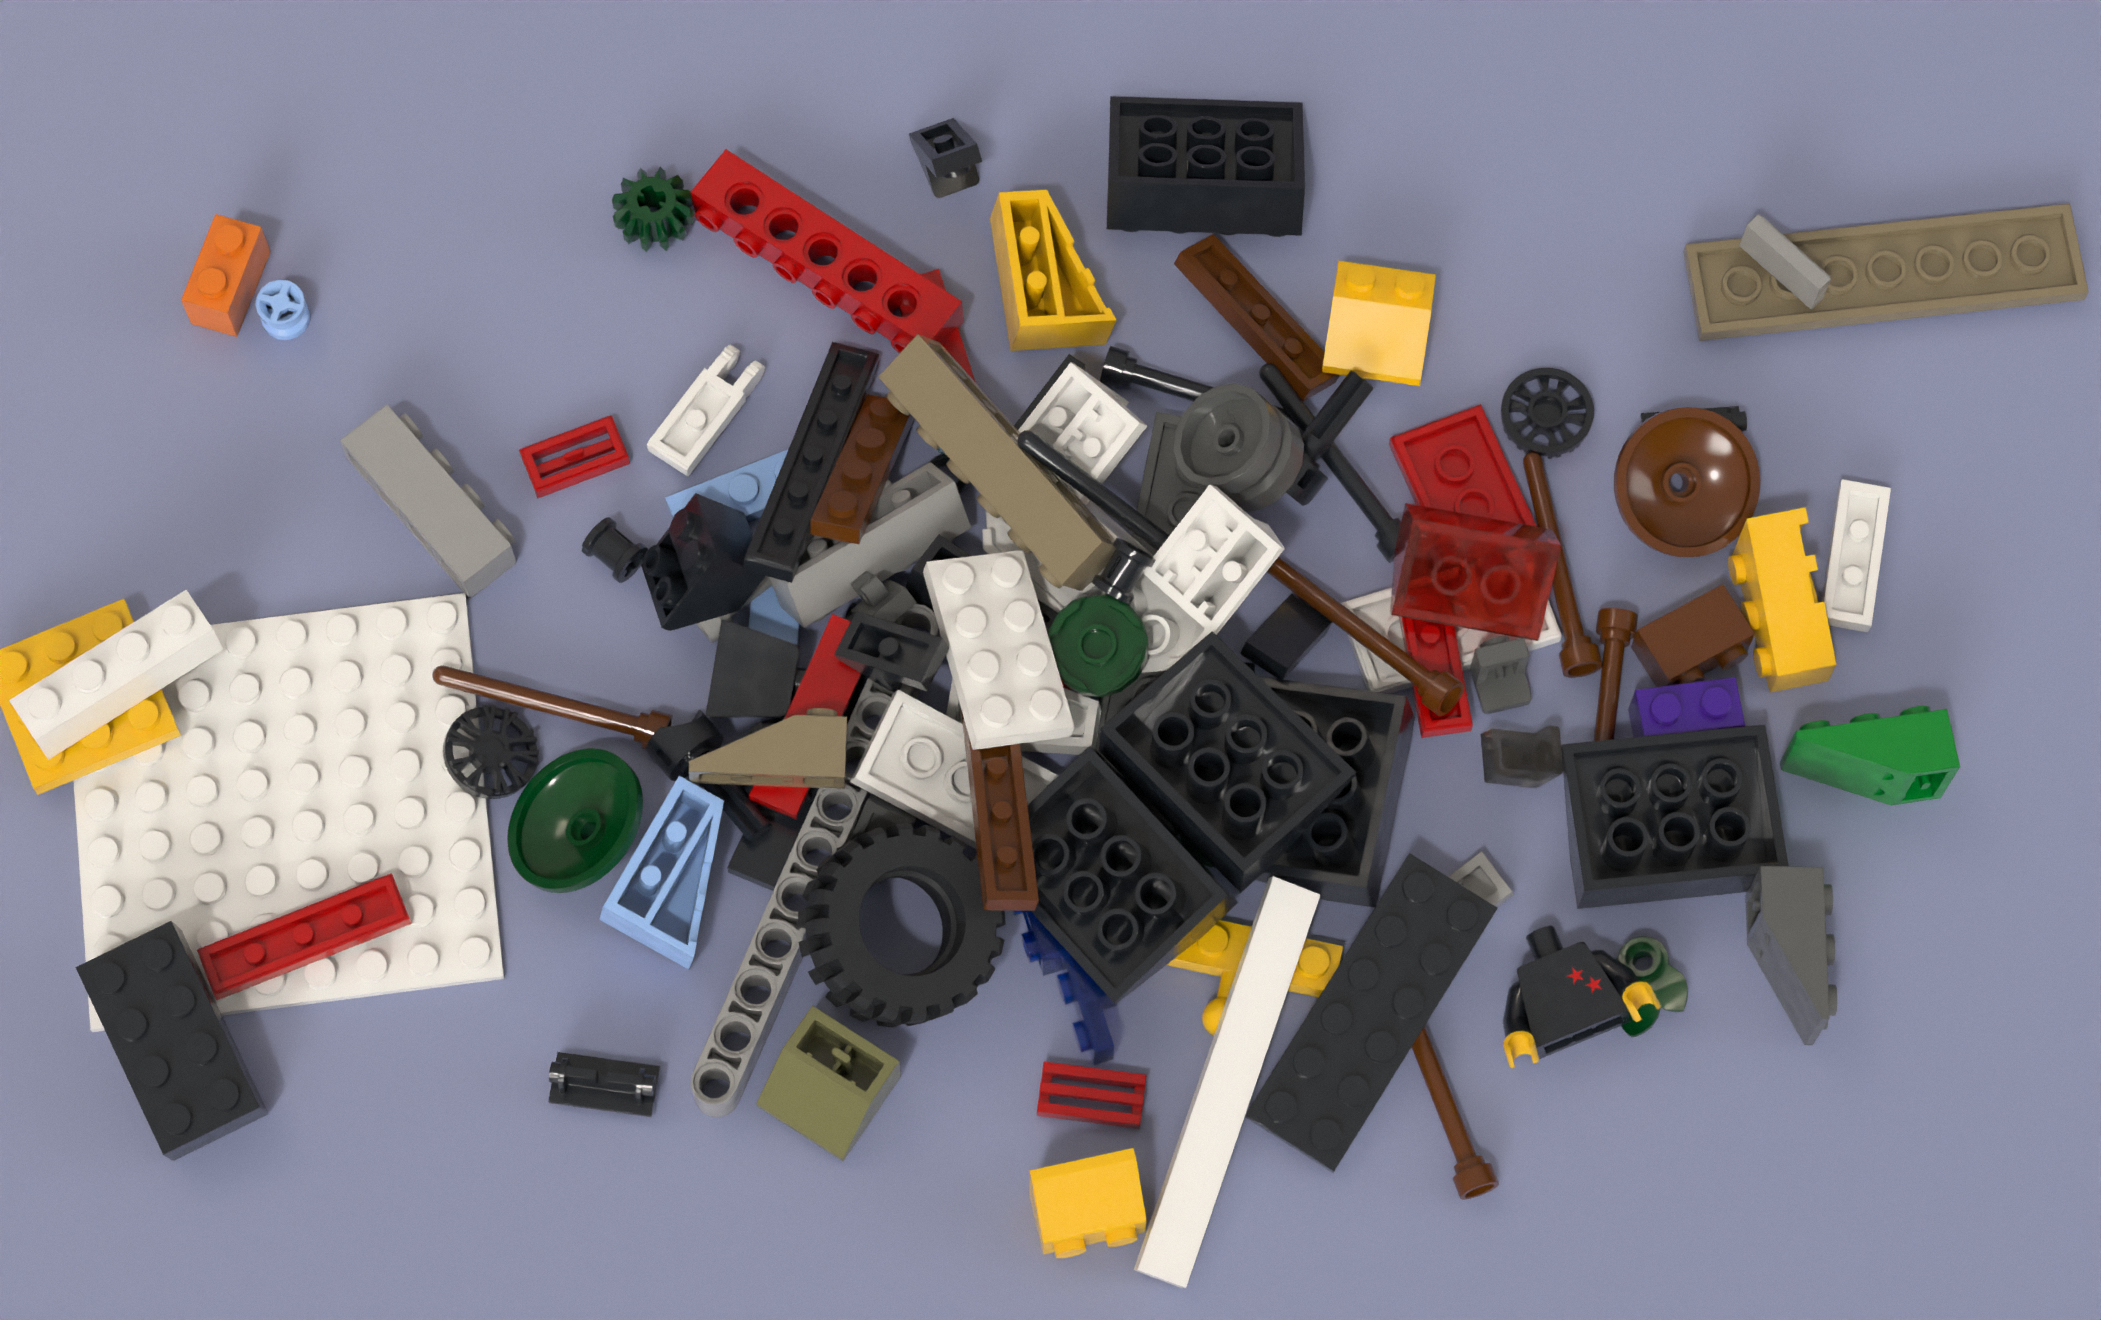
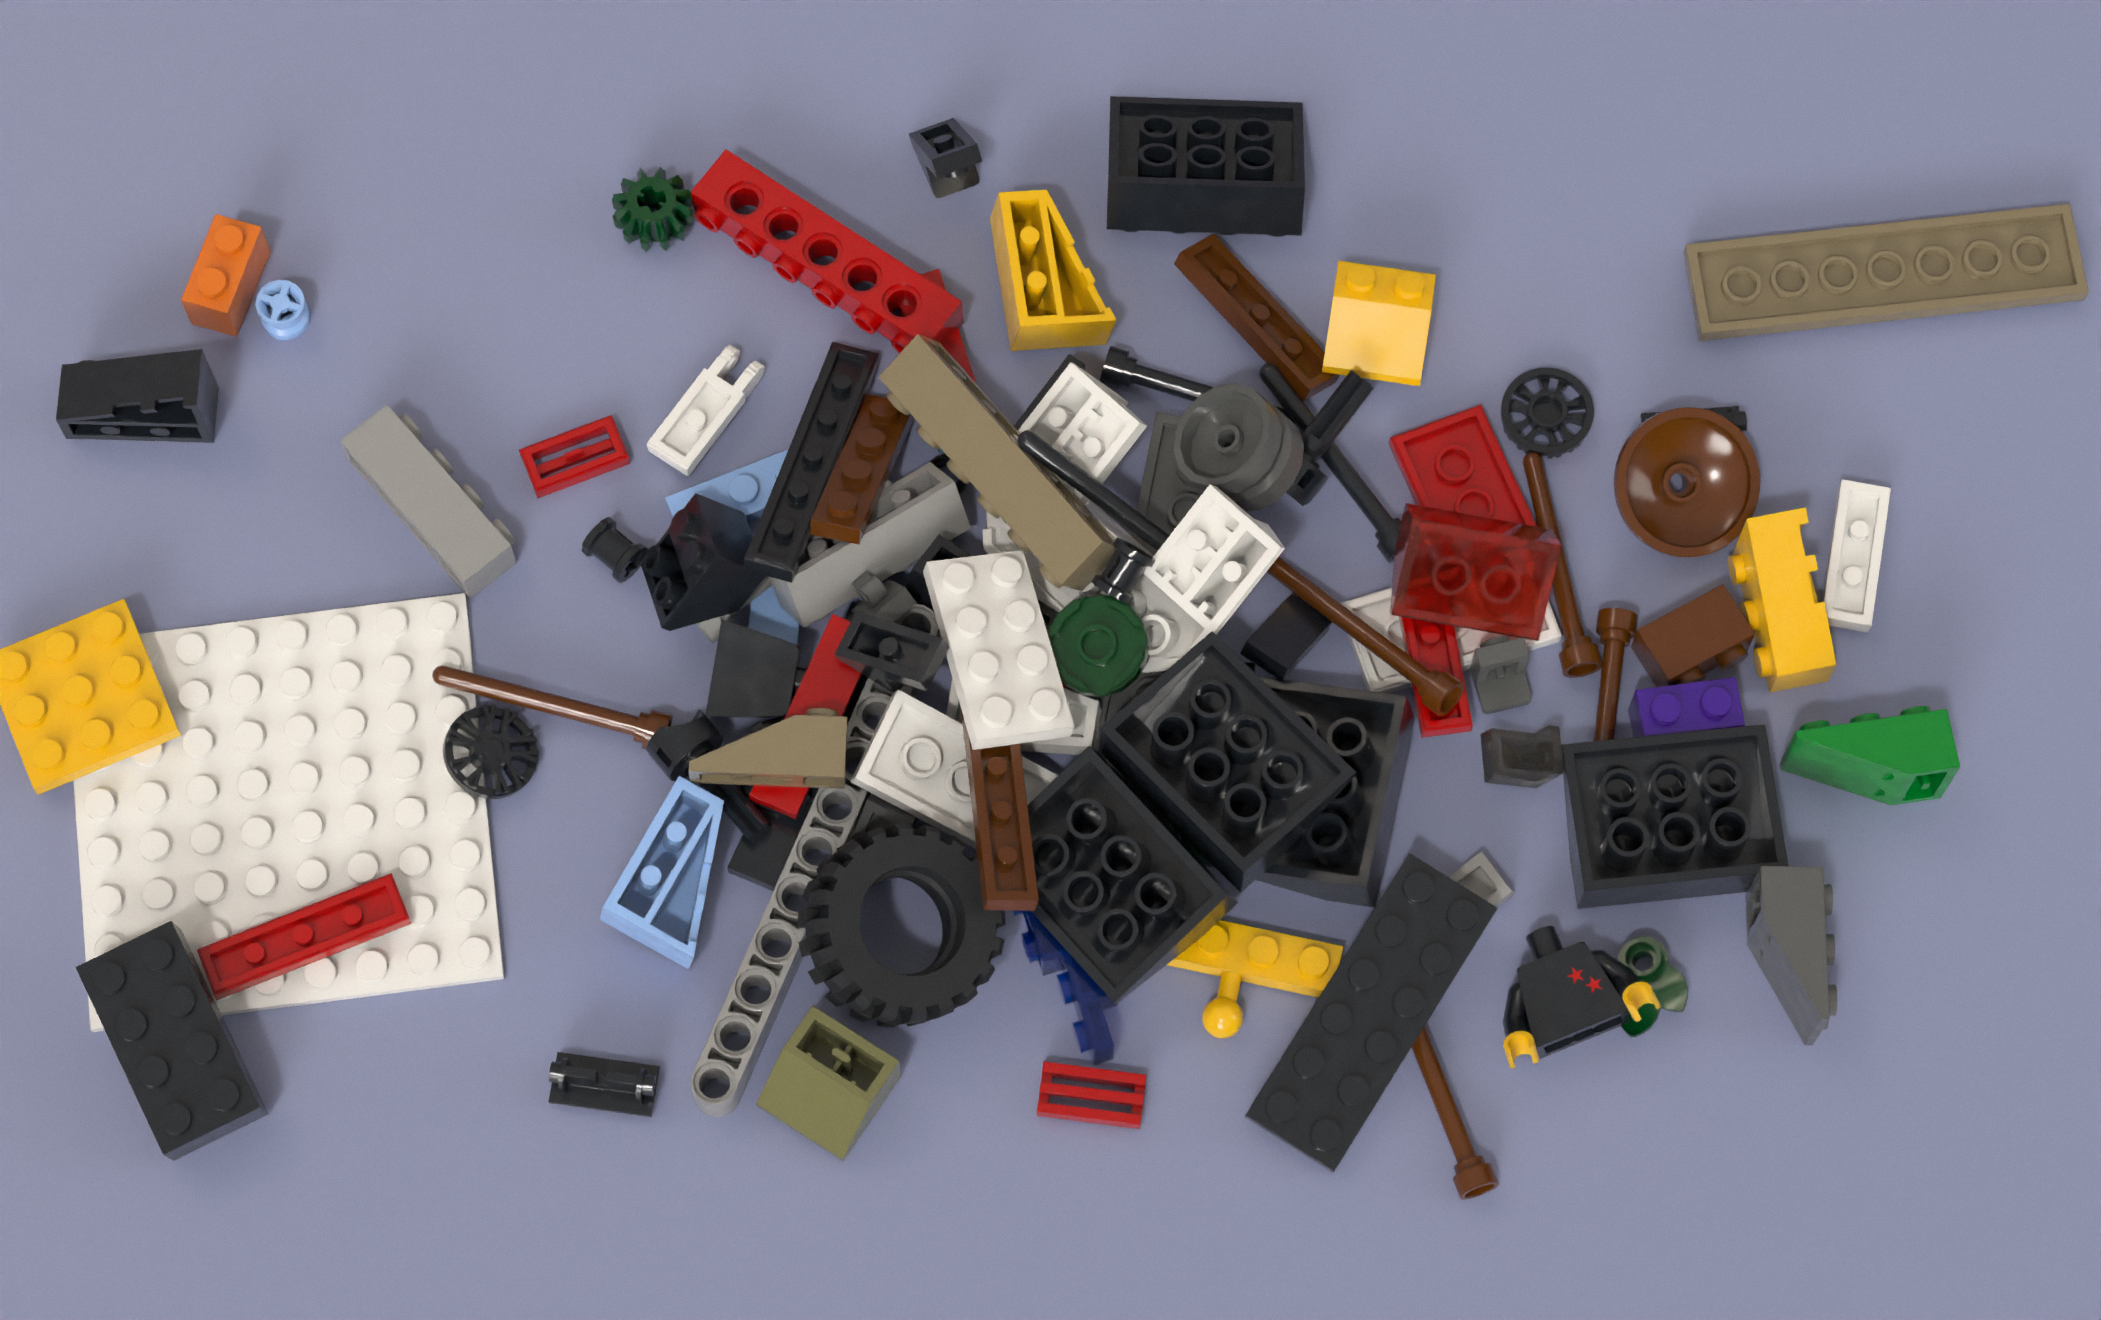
(116, 674): white brick -> none
(139, 398): none -> black wedge
(575, 820): dark green dish -> none
(1088, 1203): yellow slope -> none
(1227, 1082): white tile -> none
(1785, 261): light grey tile -> none

